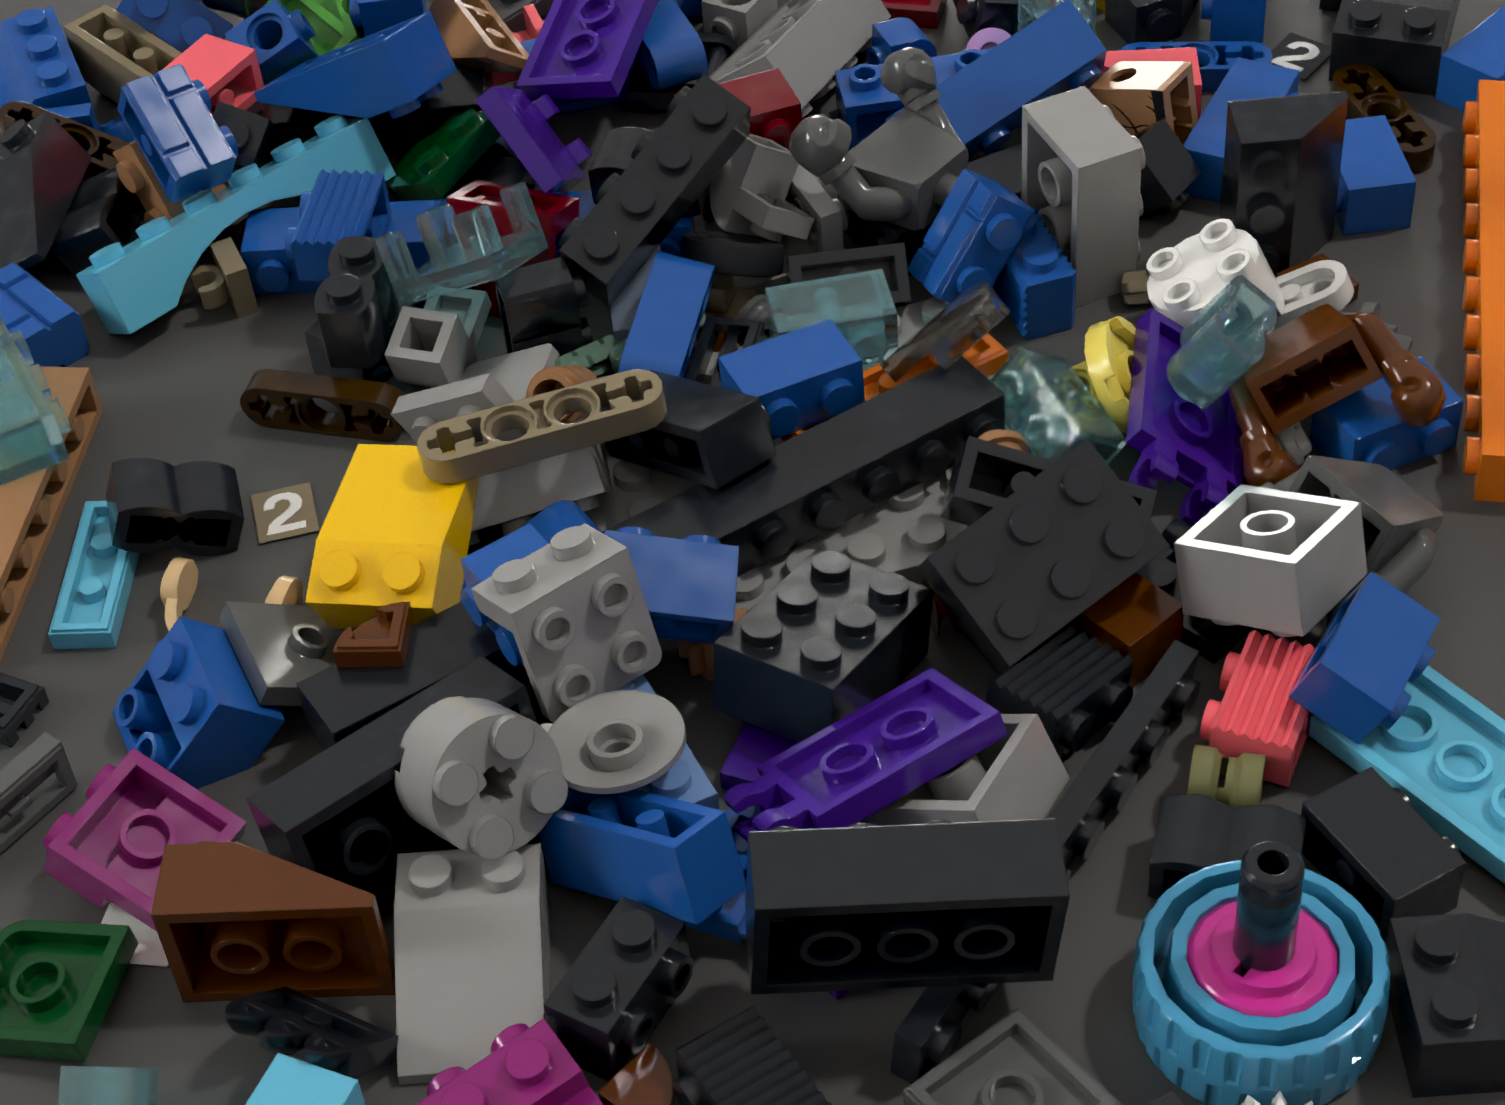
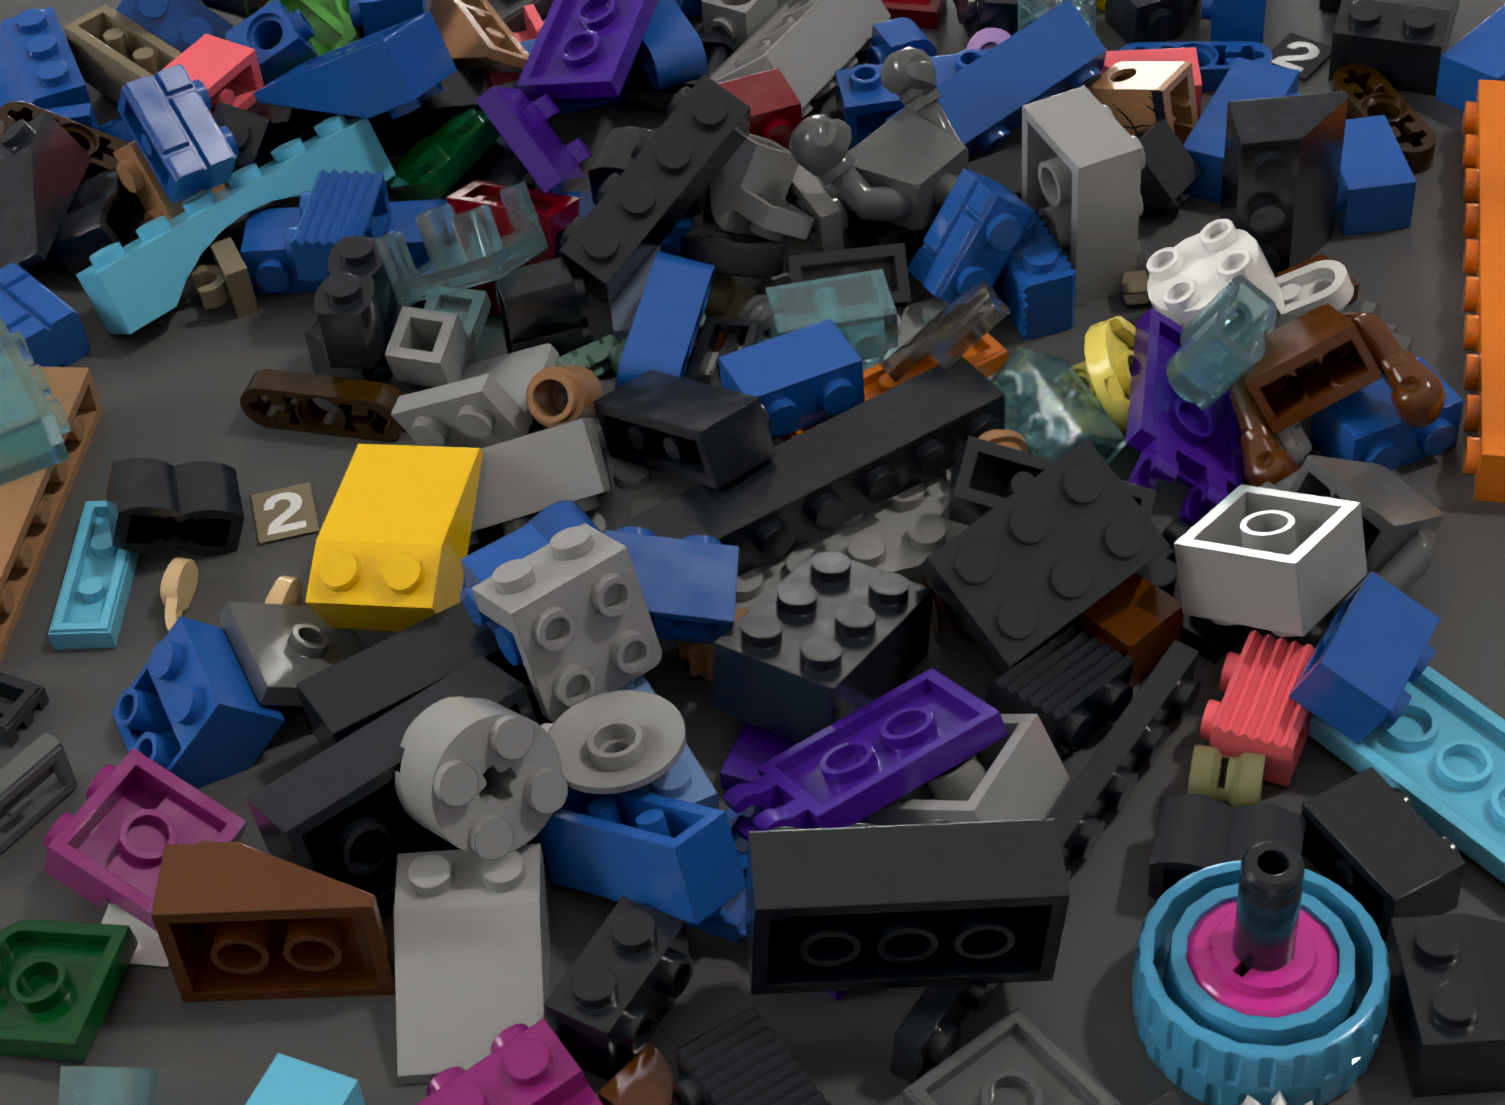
(313, 1031): black plate -> none
(378, 641): reddish brown tile -> none
(540, 419): dark tan beam -> none

